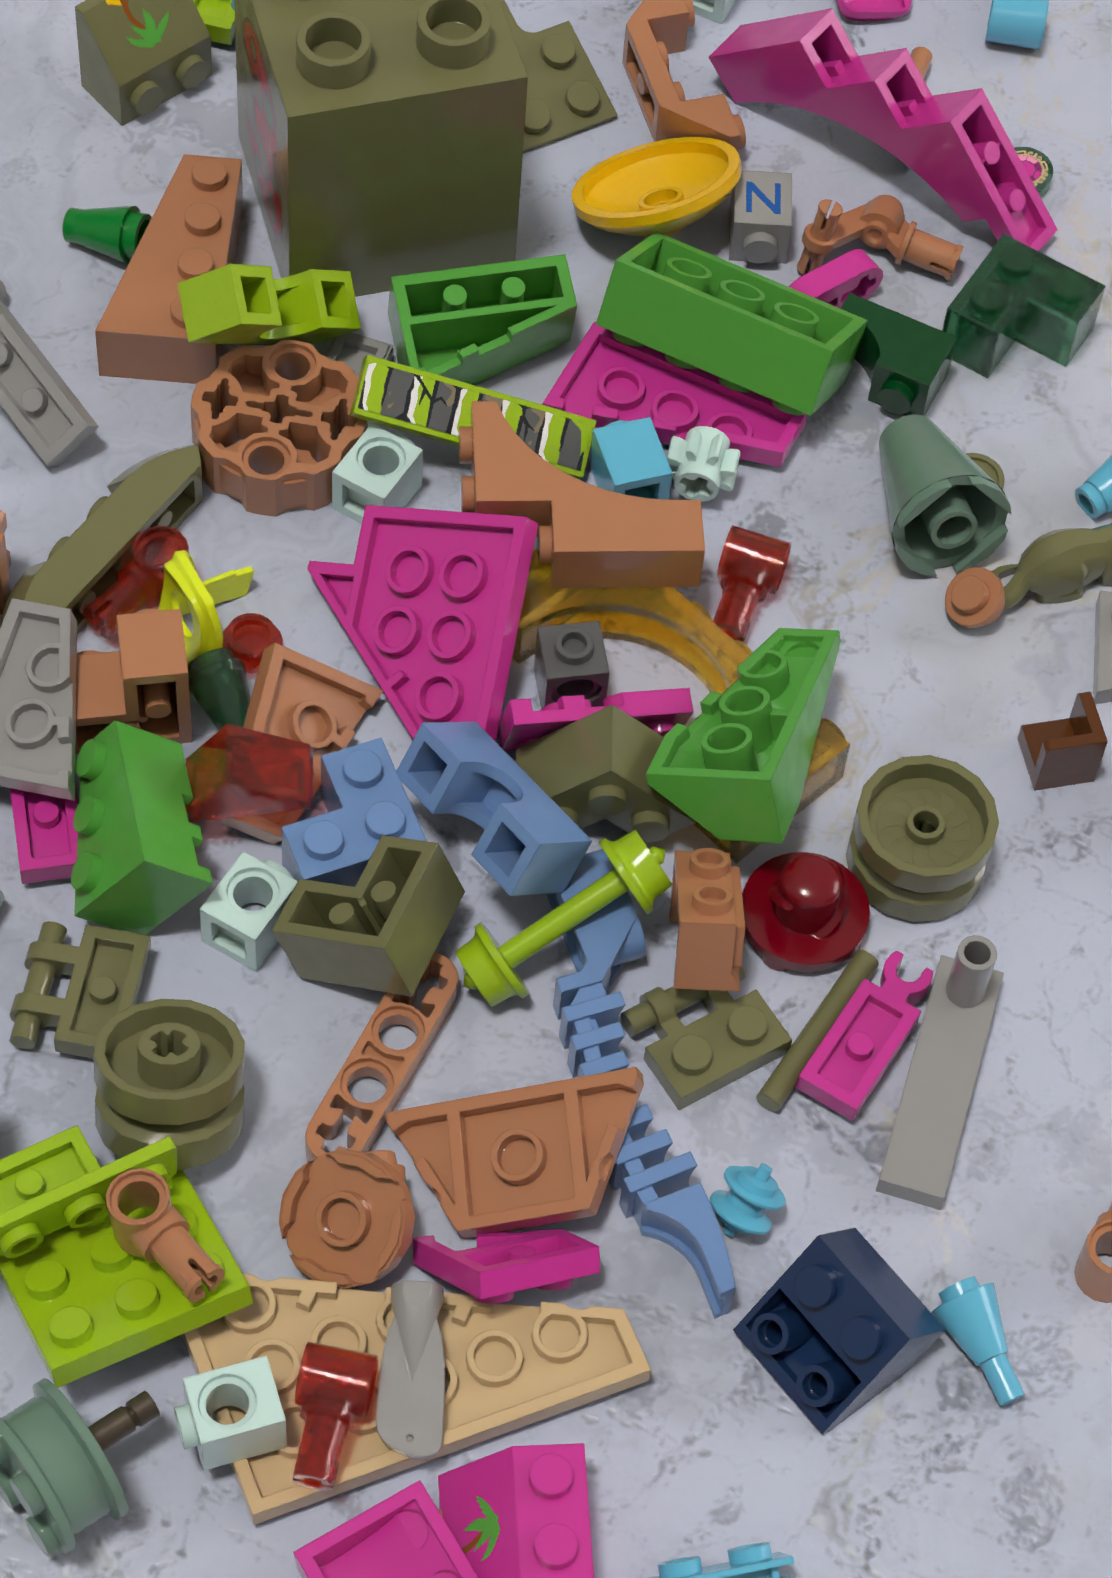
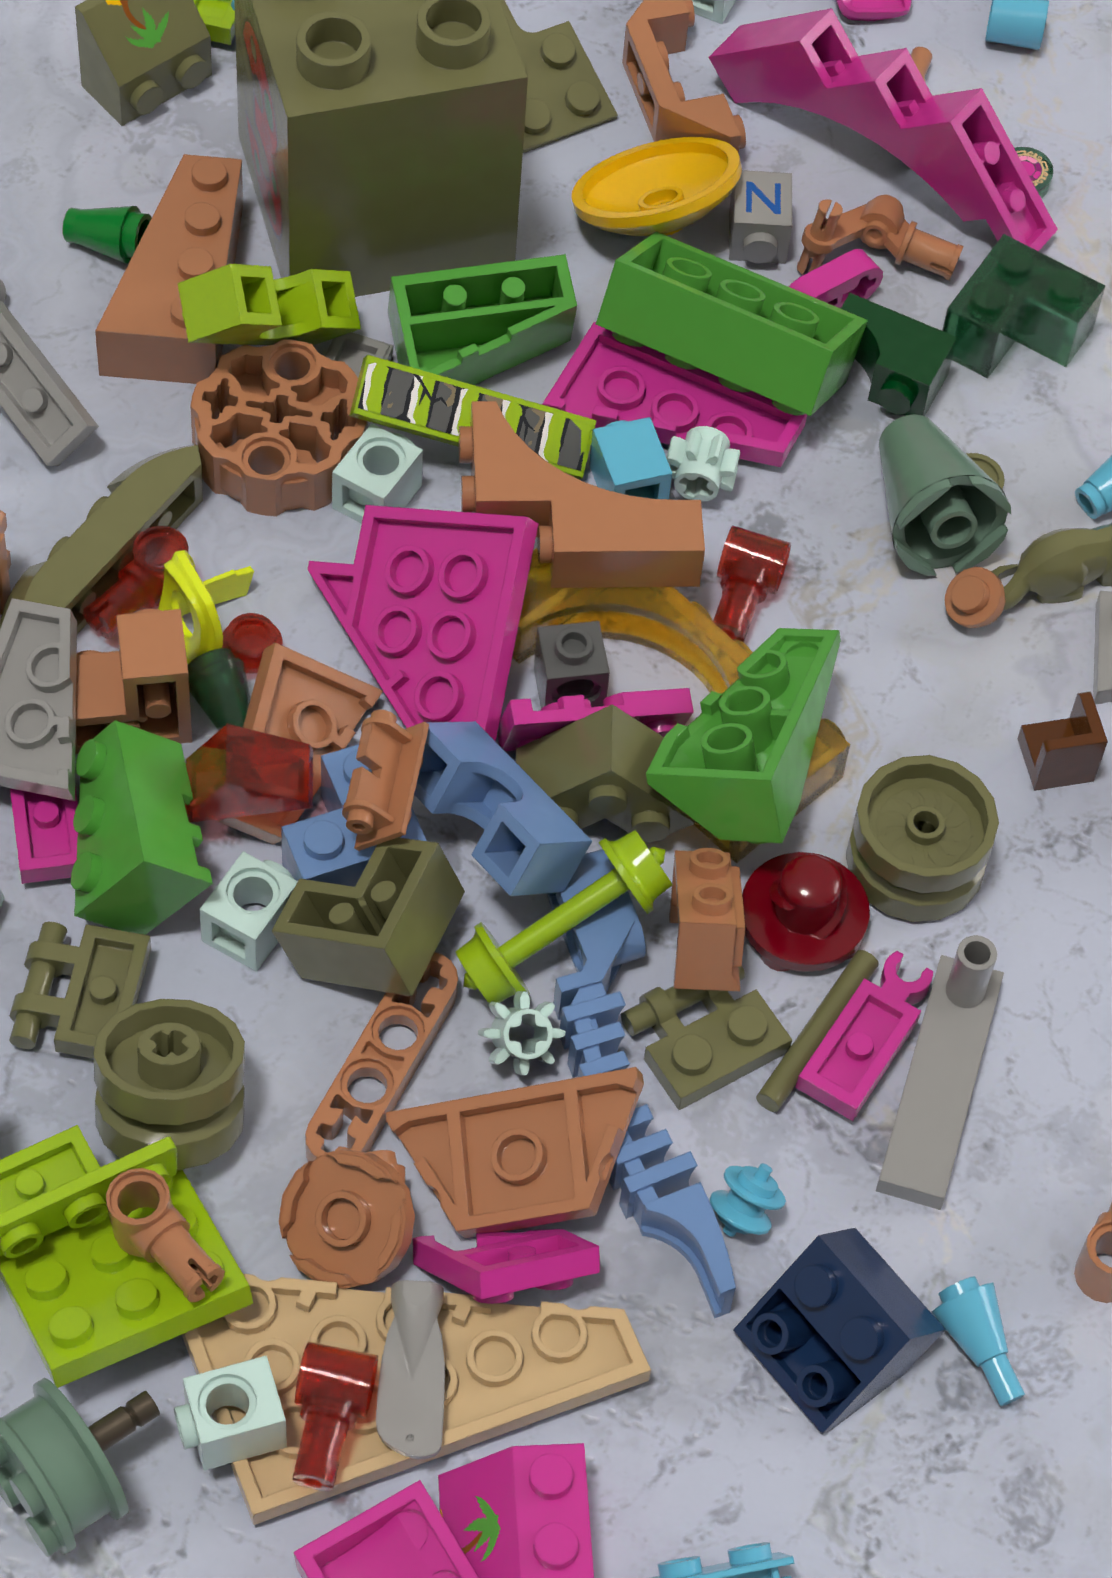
(382, 799): none -> nougat hinge
(512, 1017): none -> light aqua gear

